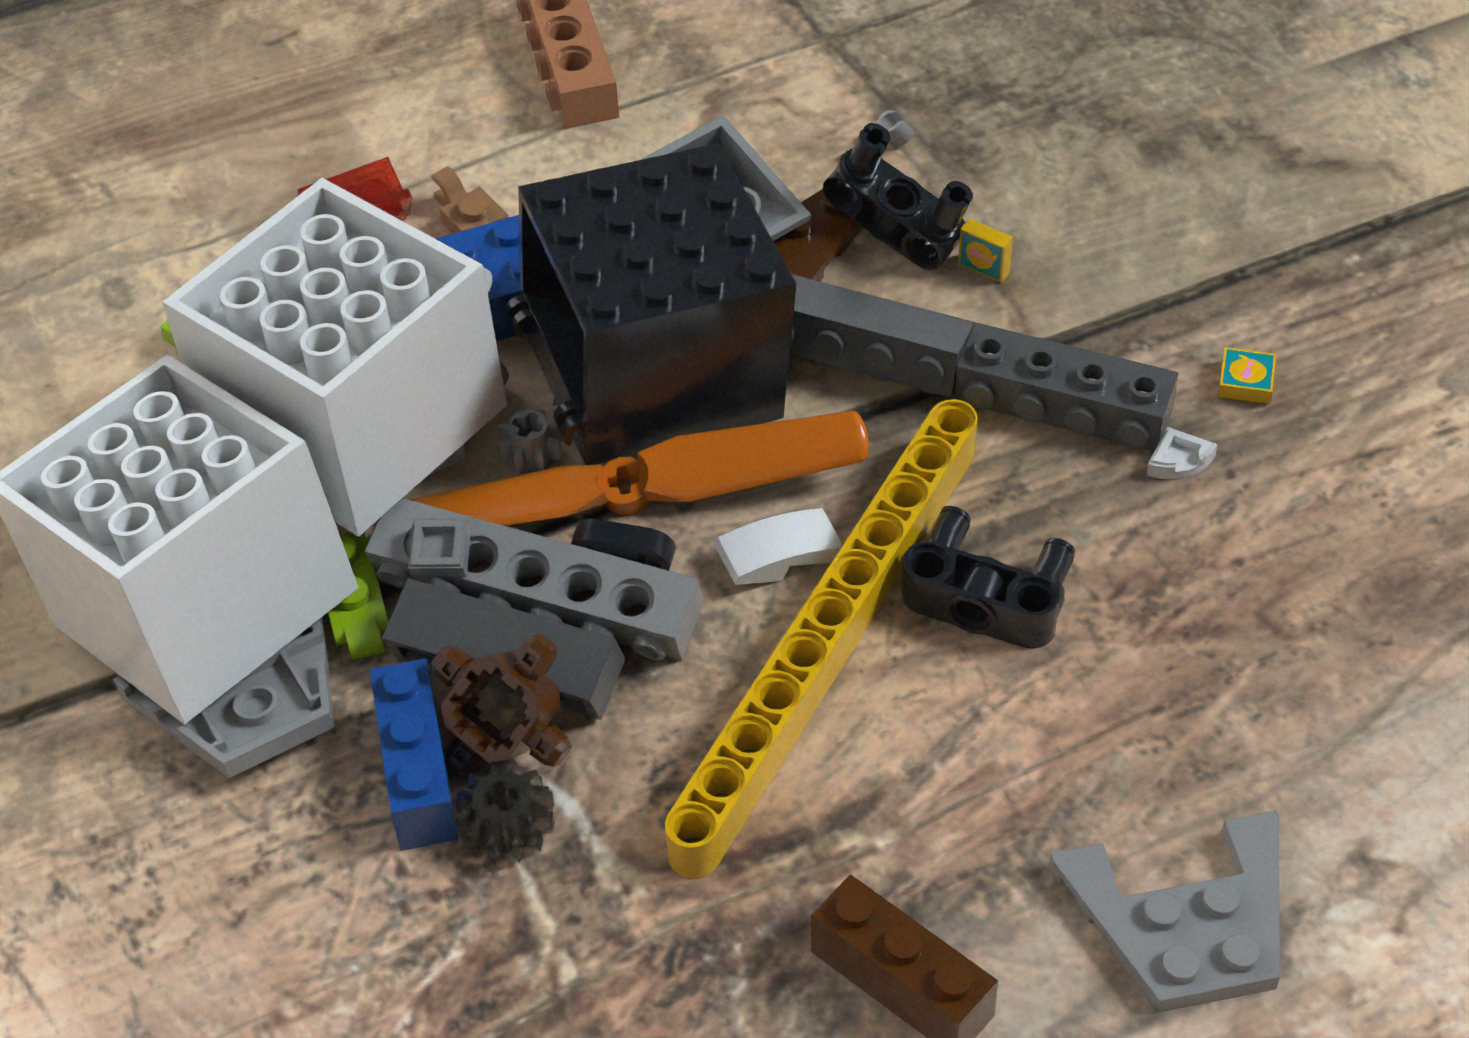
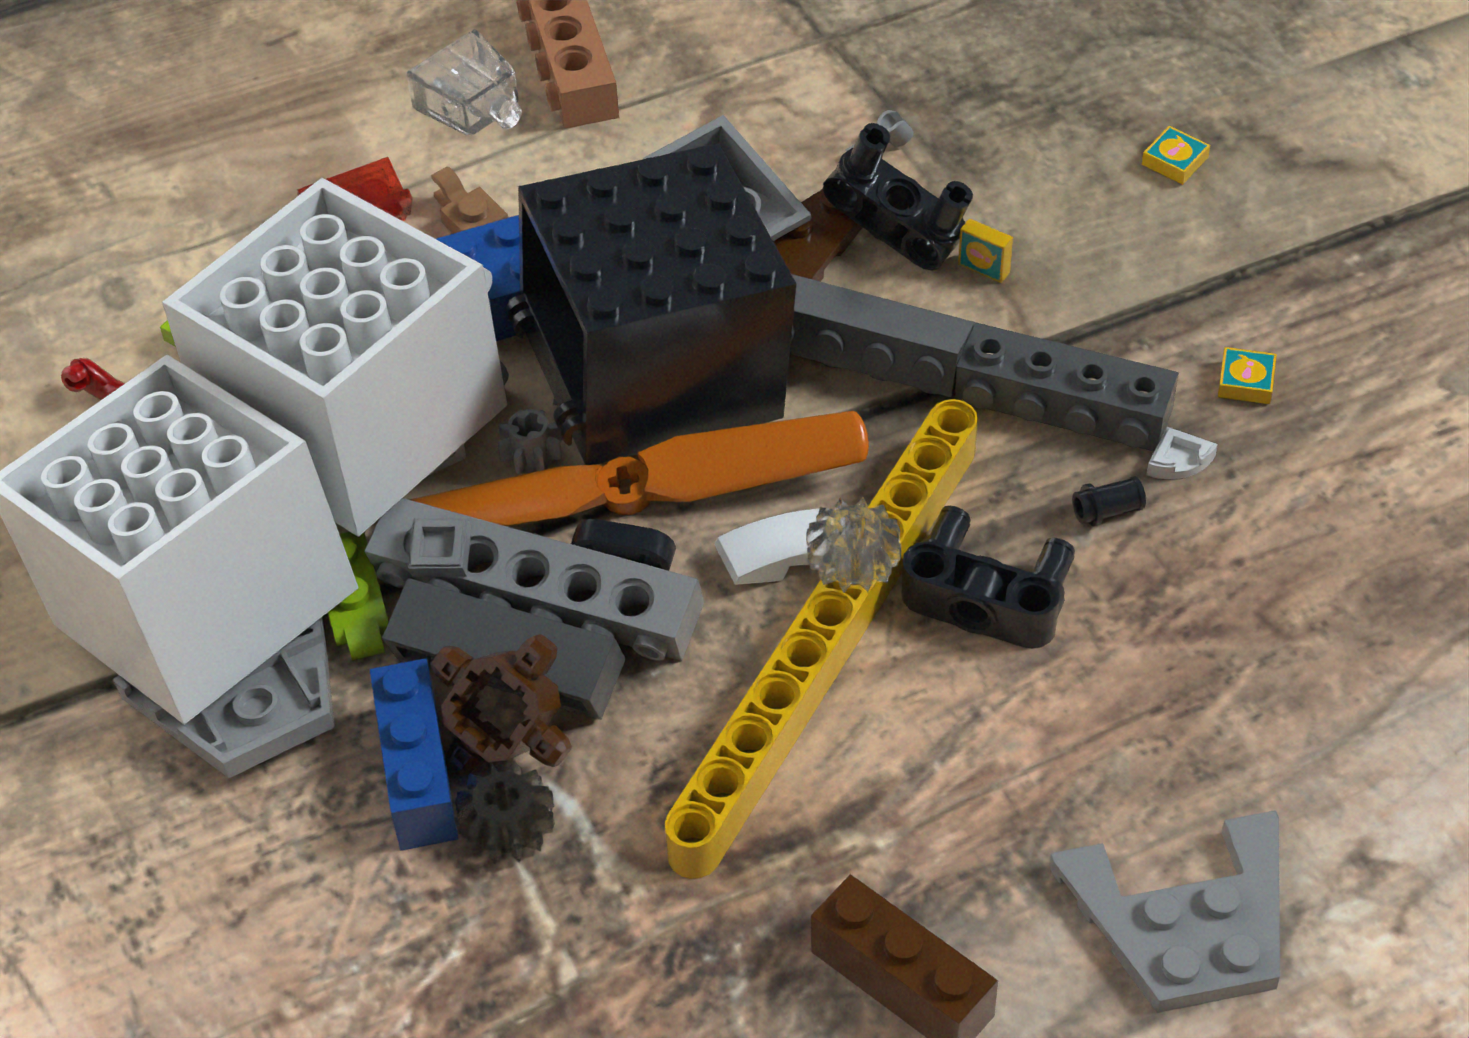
(90, 377): none -> red arm
(466, 86): none -> clear torso
(853, 544): none -> clear gear
(1095, 503): none -> black pin
(1175, 155): none -> yellow tile

